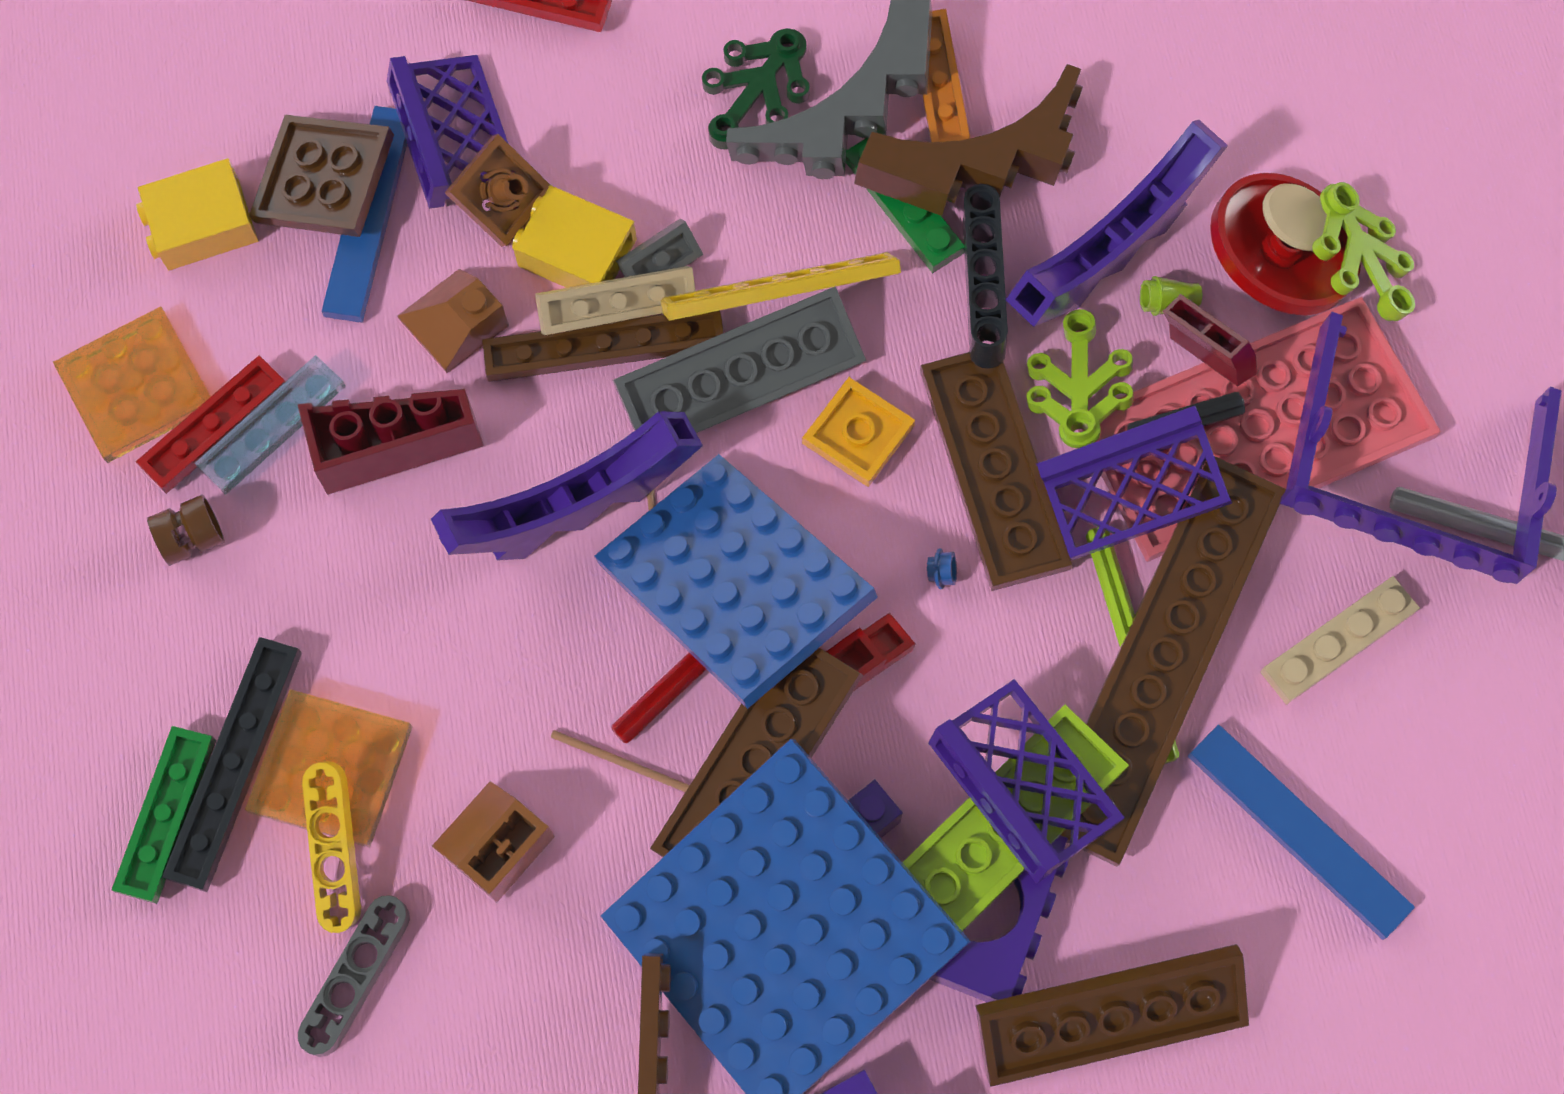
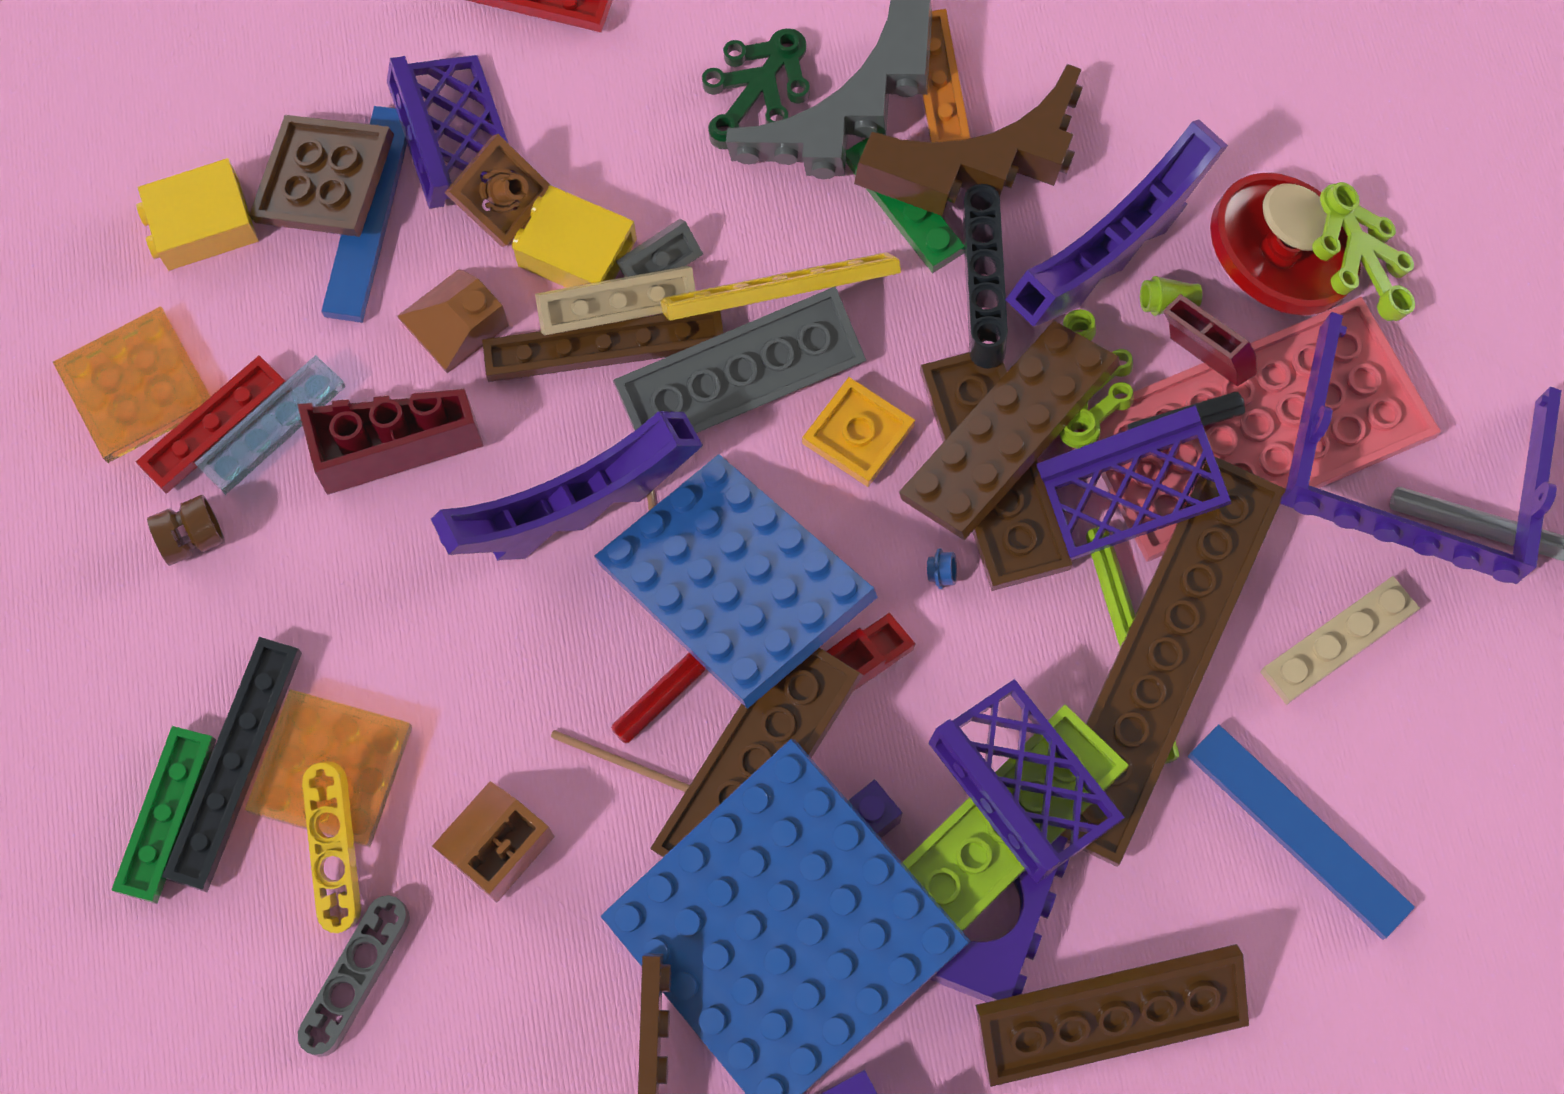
(1009, 429): none -> reddish brown plate

